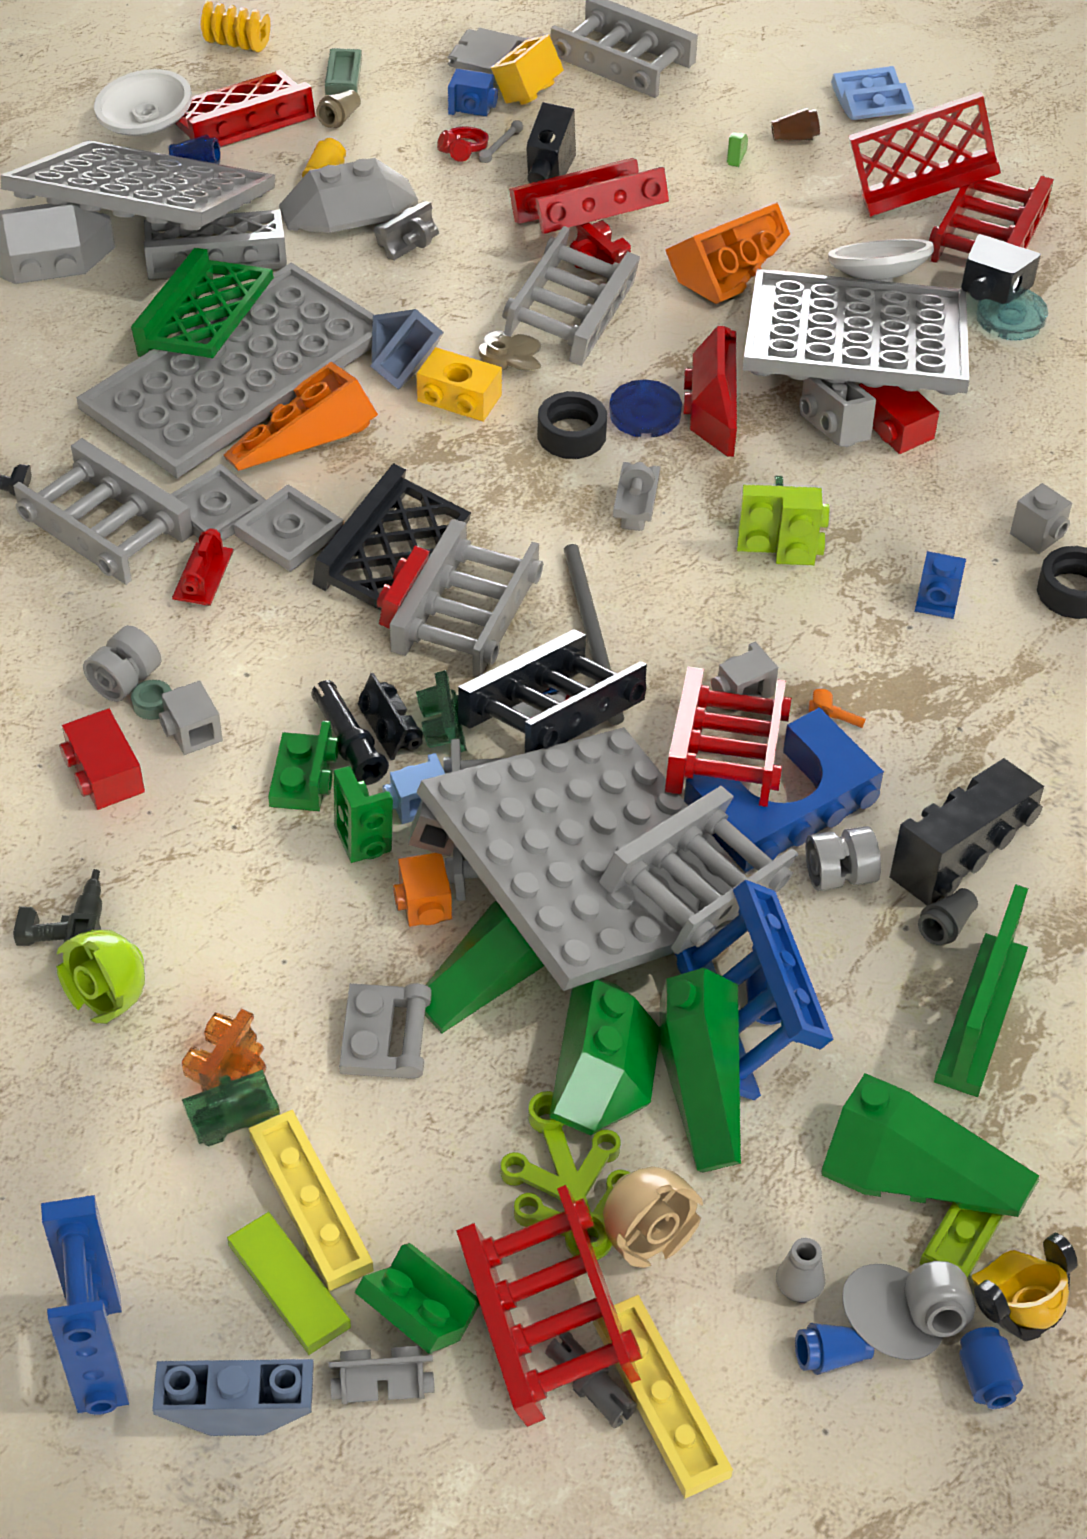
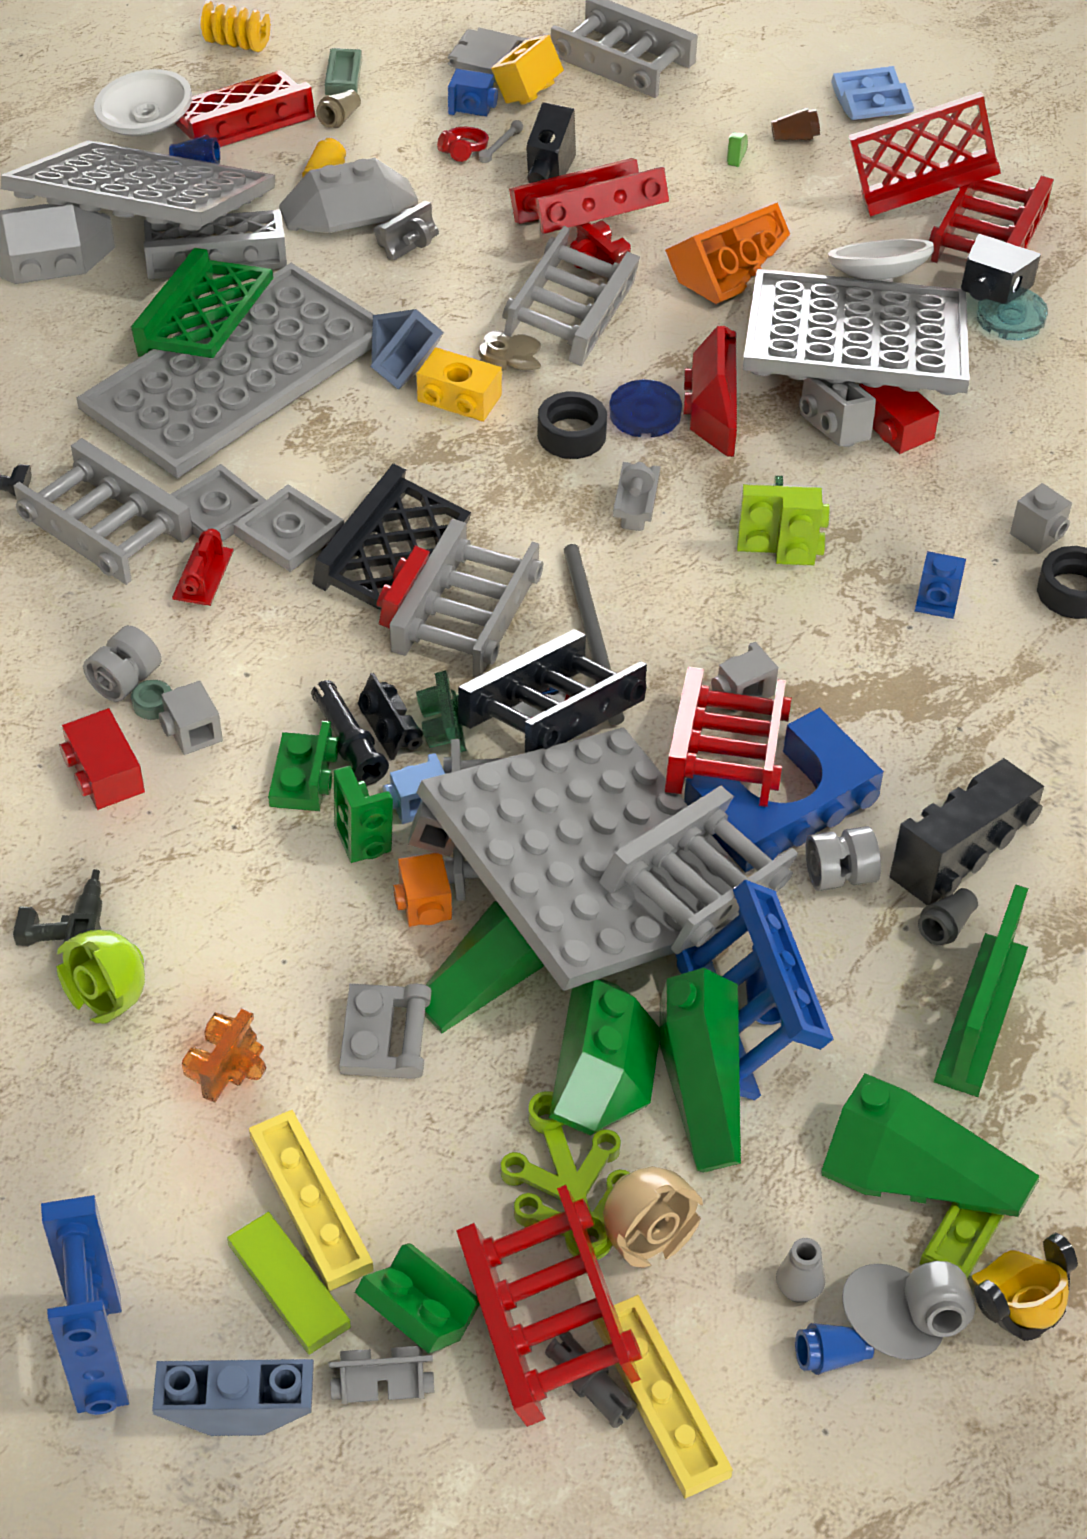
(230, 1107): clear green hips -> none
(325, 409): orange wedge -> none
(824, 699): orange hand -> none
(990, 1368): blue brick -> none

